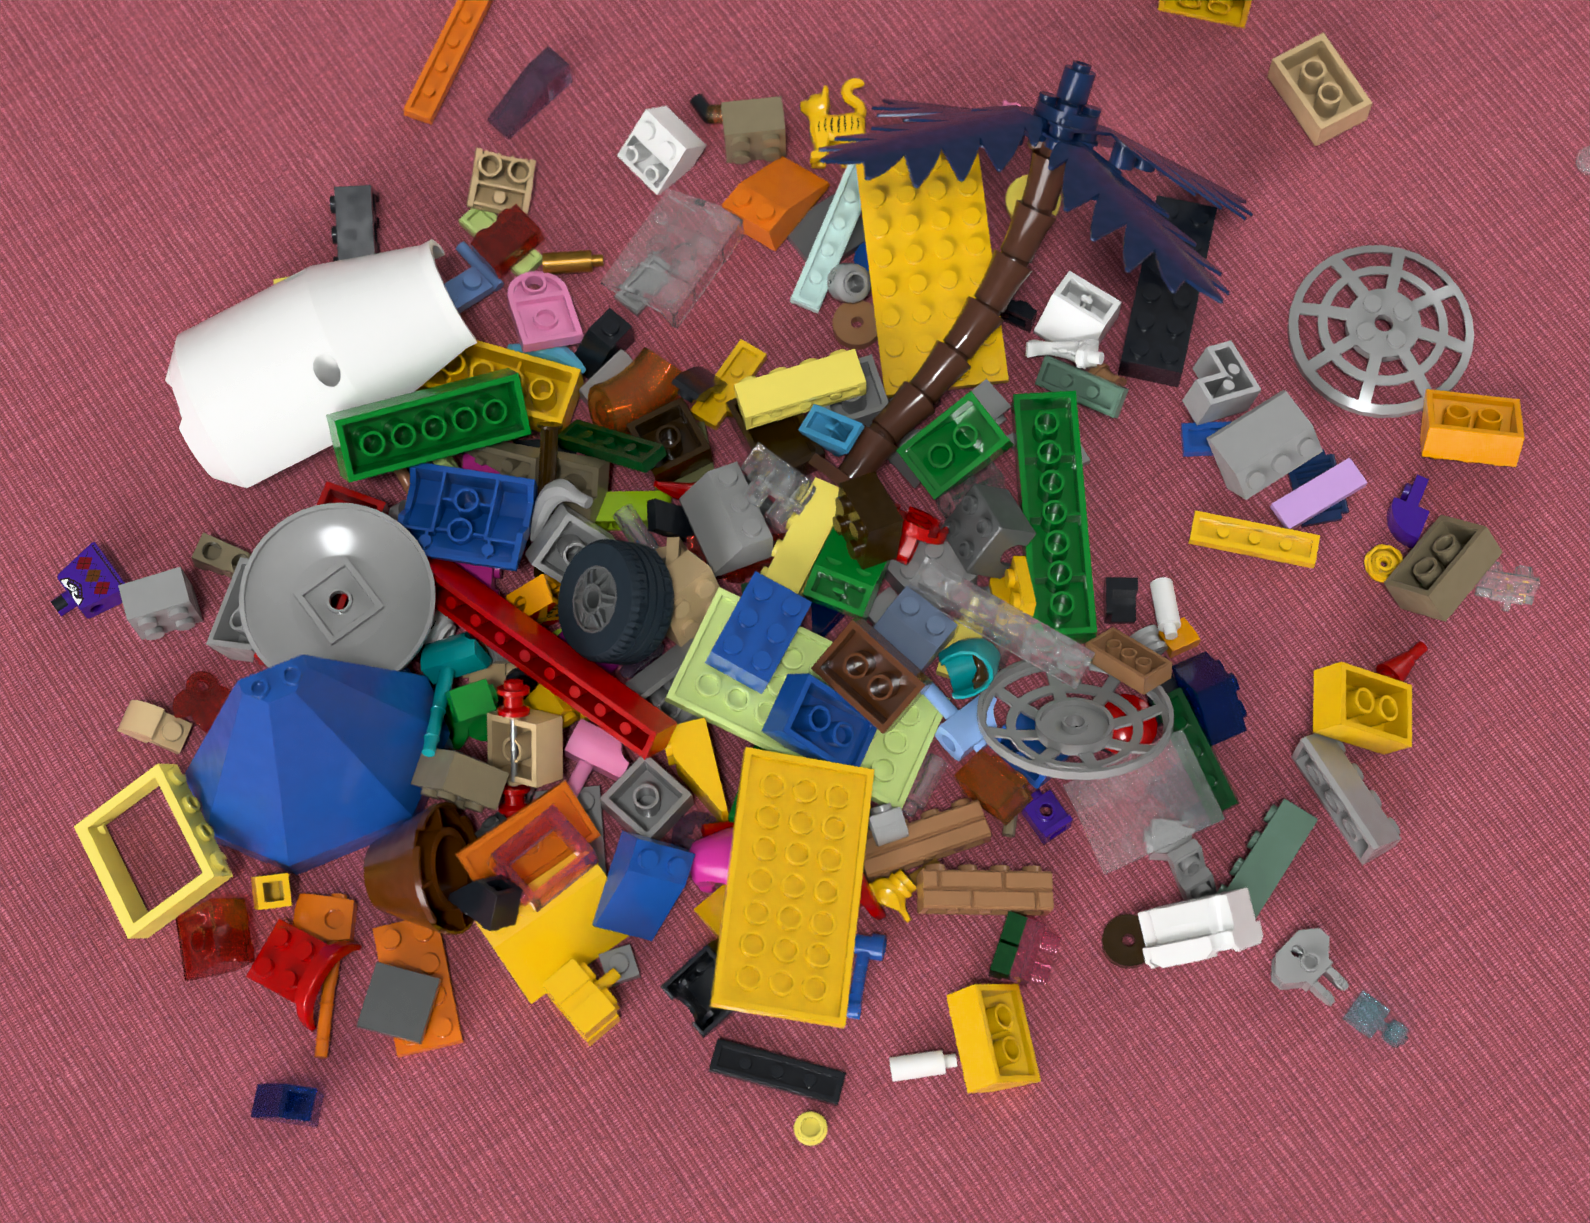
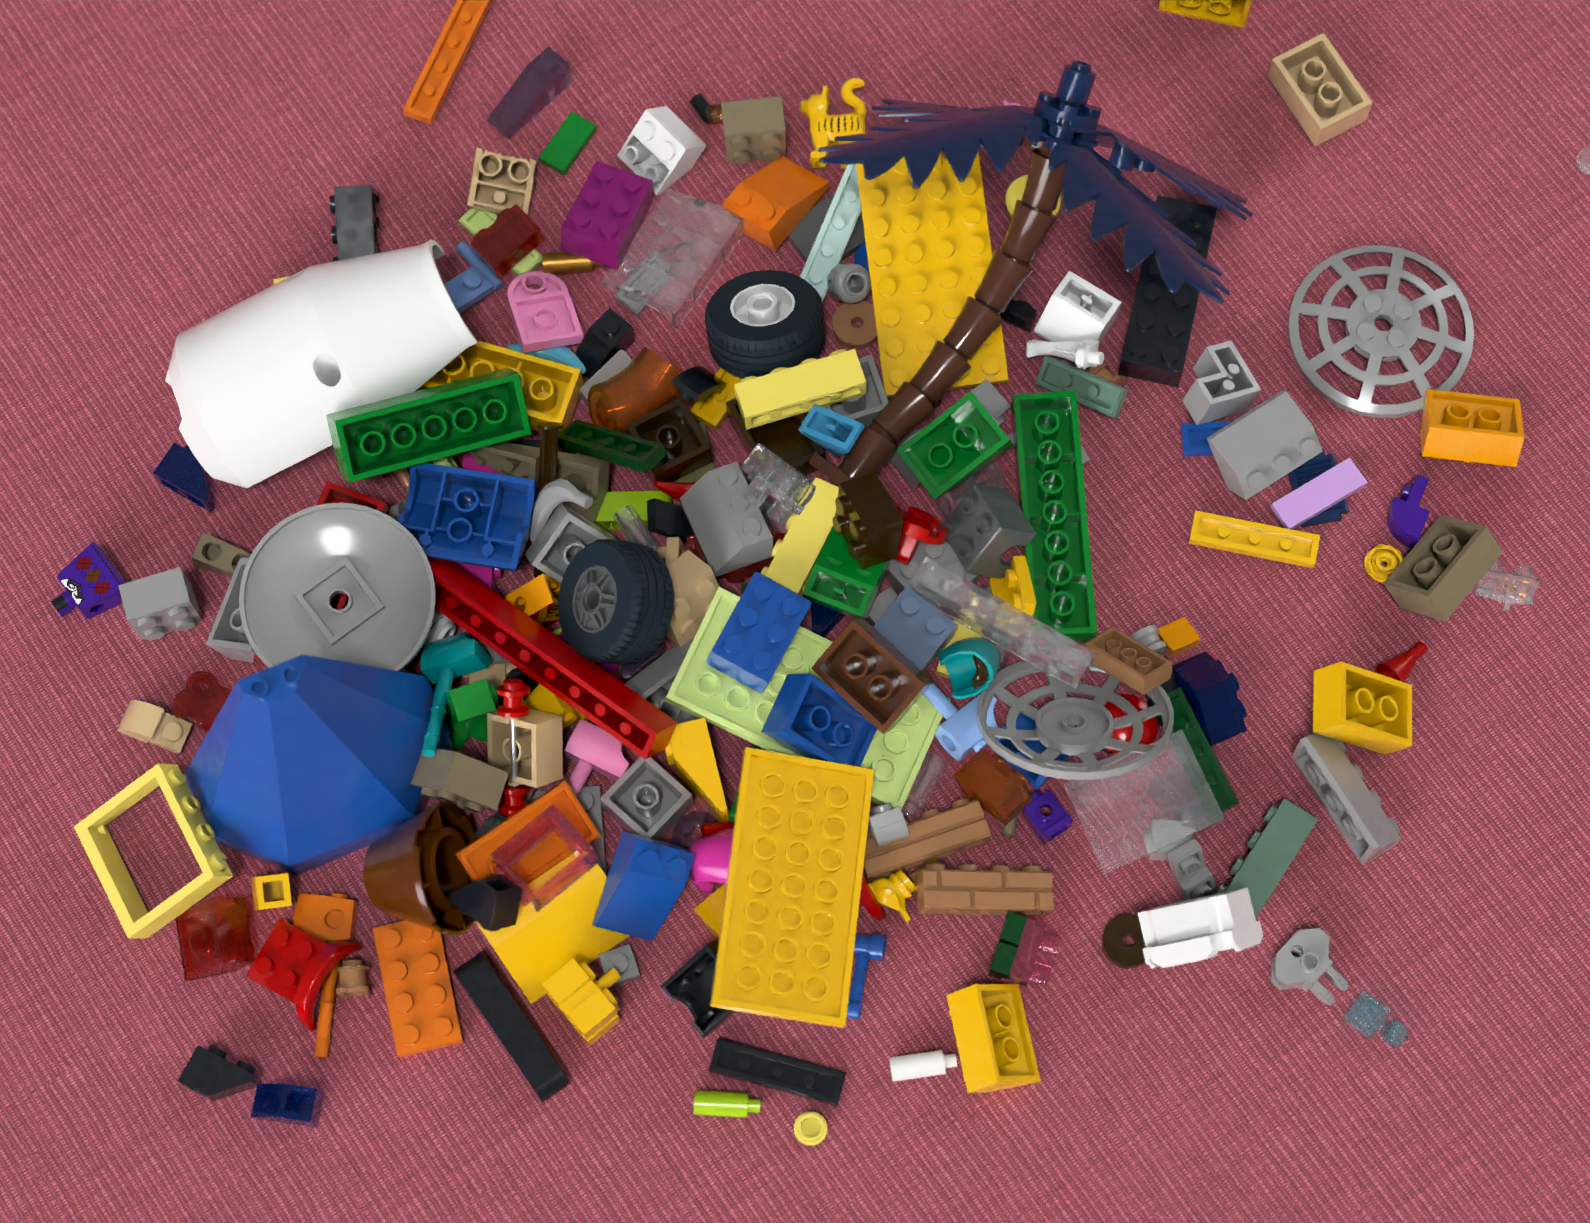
(185, 476): none -> clear blue slope
(214, 1076): none -> black slope
(352, 979): none -> medium nougat brick
(399, 1003): dark grey tile -> none
(511, 1027): none -> black beam
(567, 143): none -> green tile
(606, 215): none -> magenta brick
(725, 1104): none -> lime cylinder
(764, 323): none -> black wheel
(1120, 600): black panel -> none
(1165, 607): white cylinder -> none

